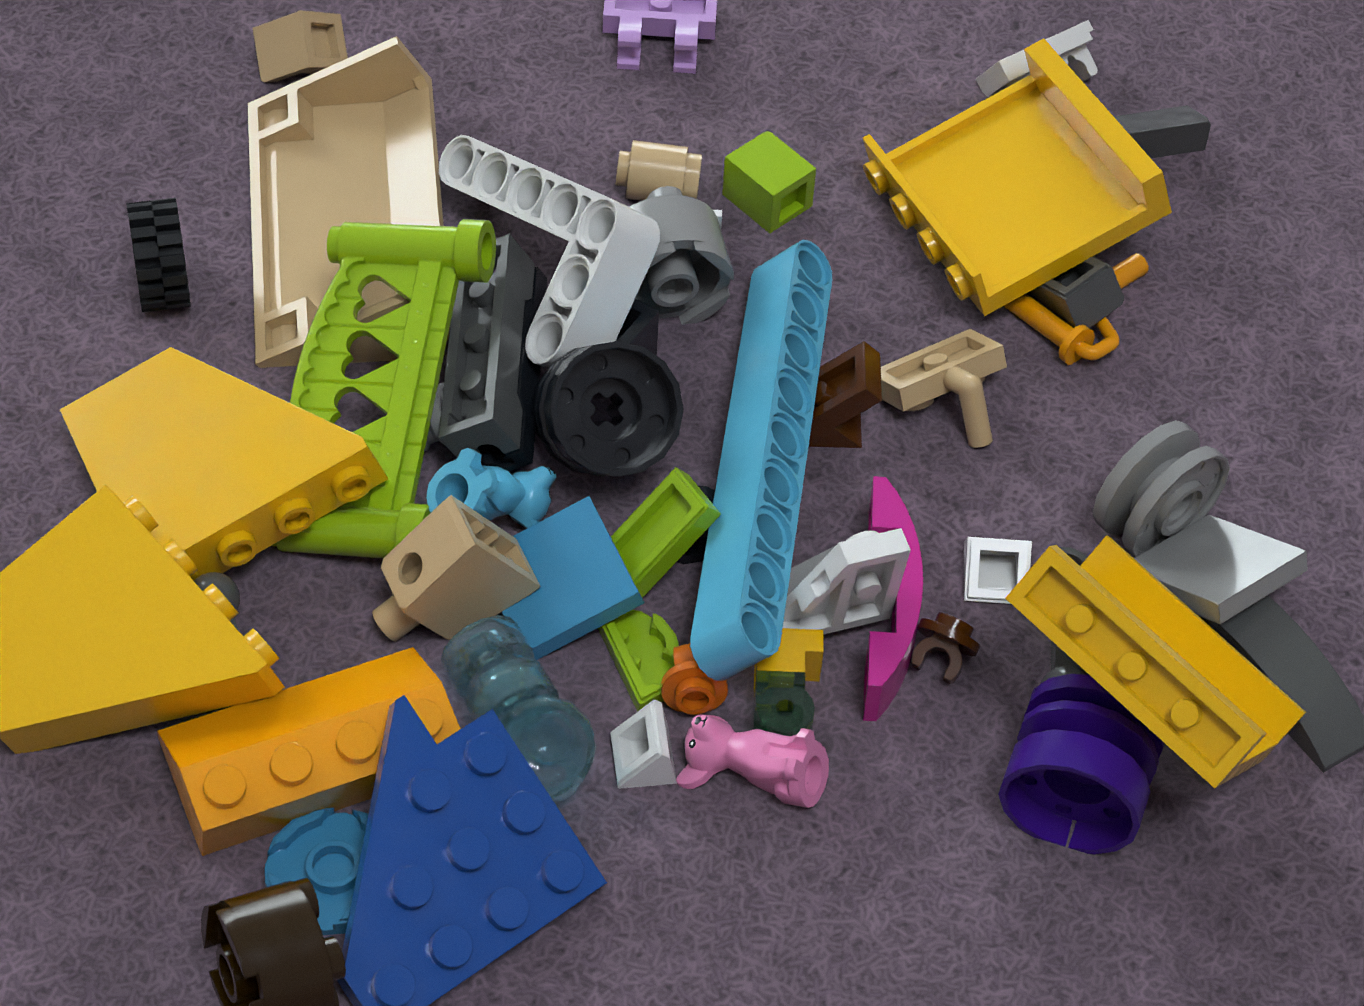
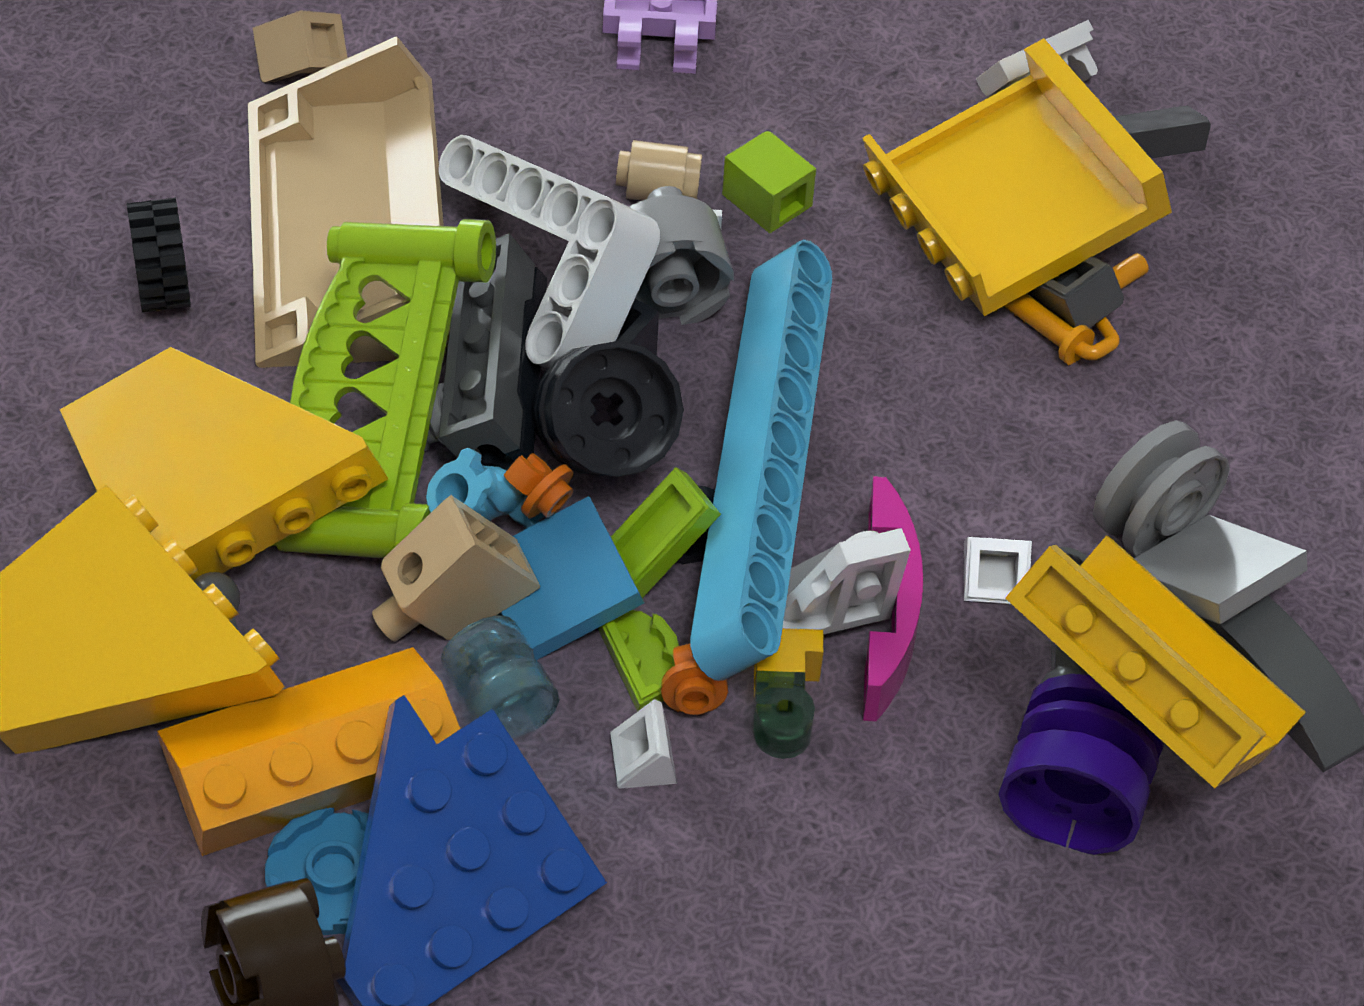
(545, 488): none -> orange plate
(554, 741): clear light blue hair -> none
(763, 758): bright pink animal -> none
(843, 392): reddish brown slope -> none
(947, 366): tan plate -> none
(947, 636): reddish brown plate -> none

